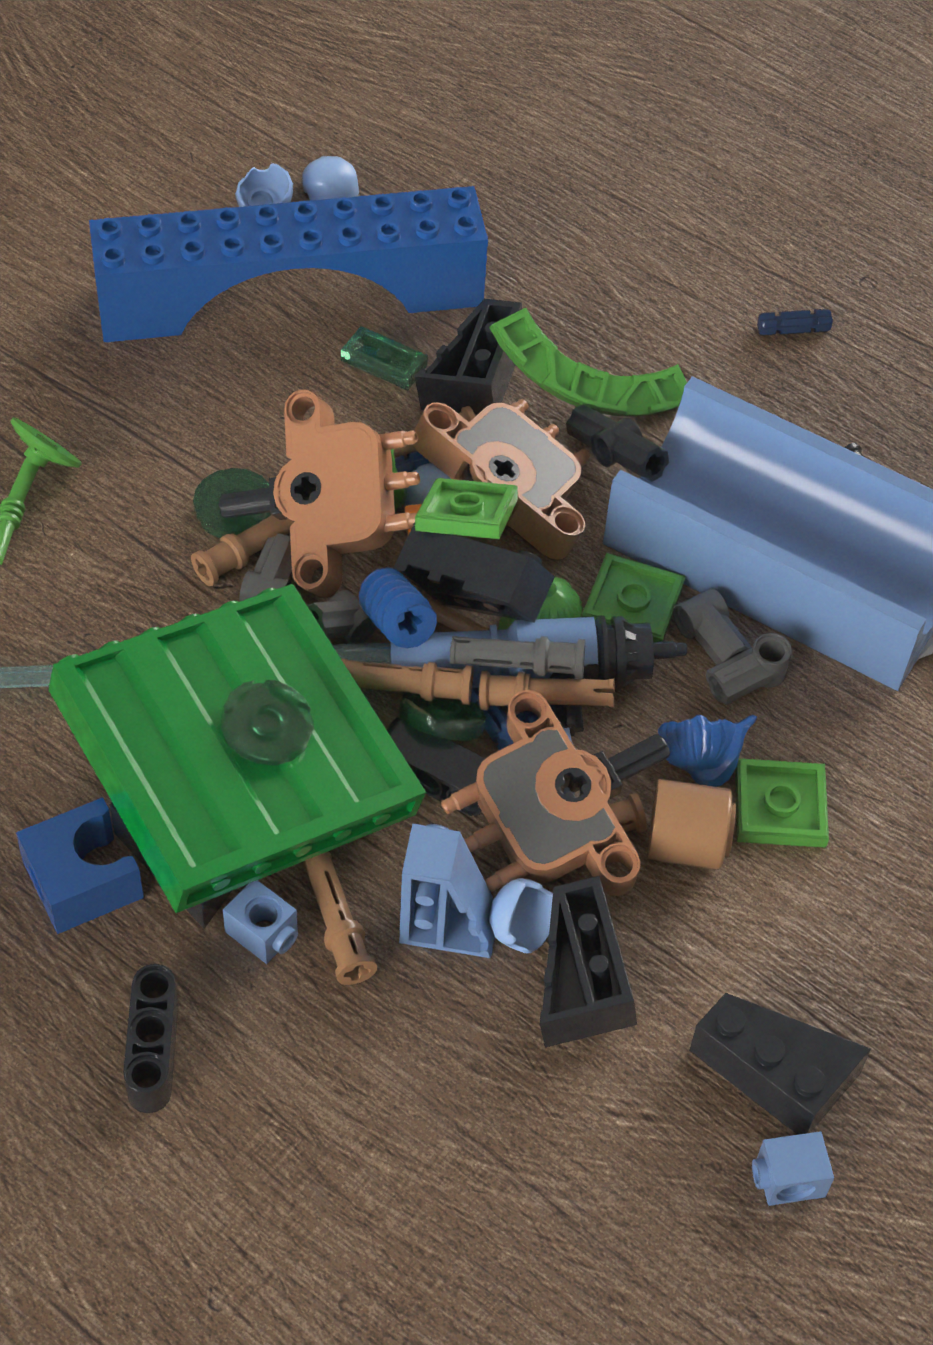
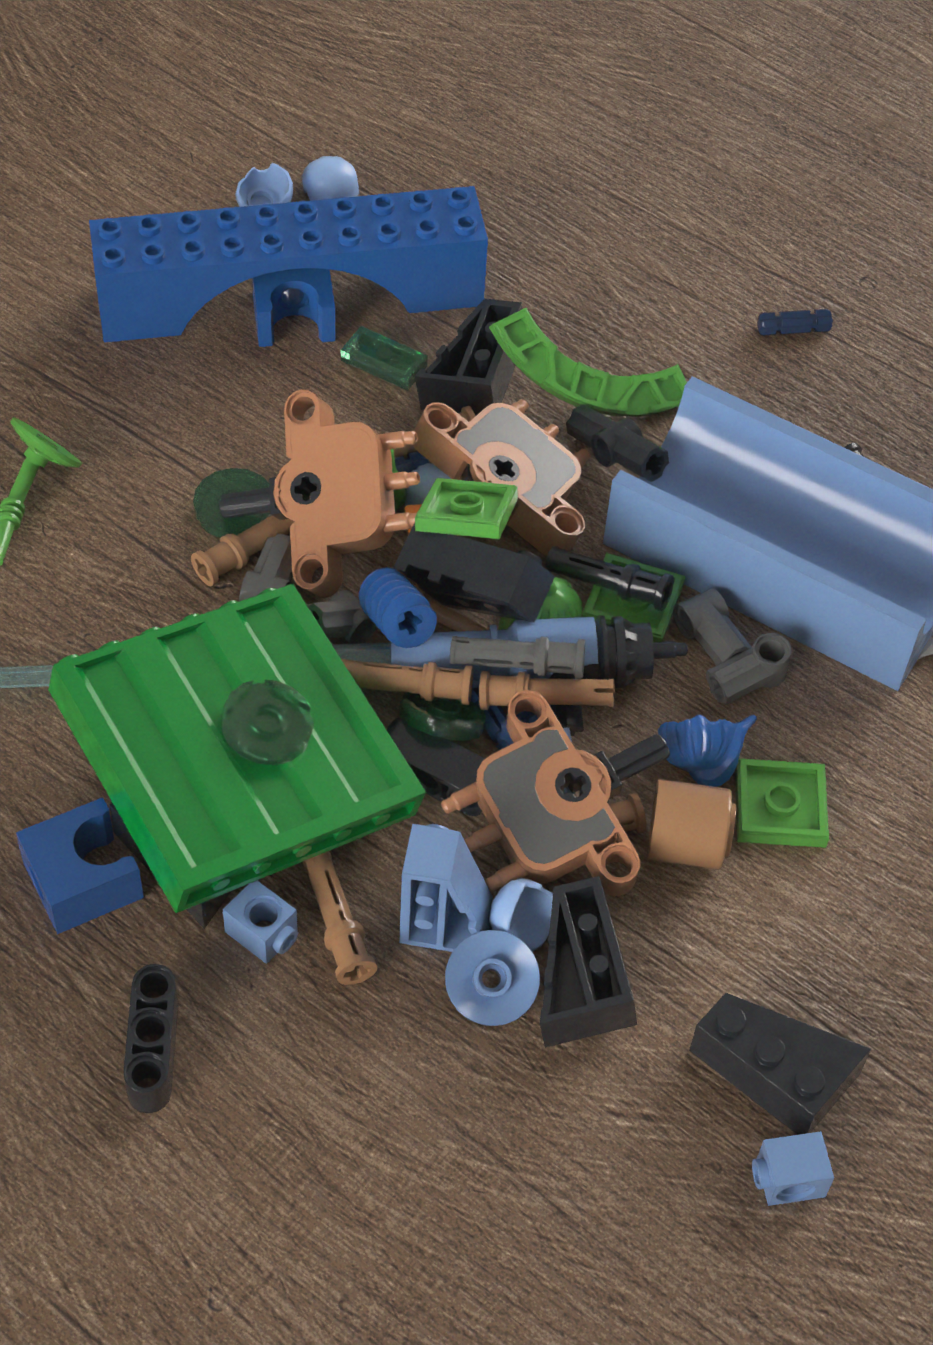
(293, 292): none -> blue piece
(516, 971): none -> medium blue dish
(626, 581): none -> black pin

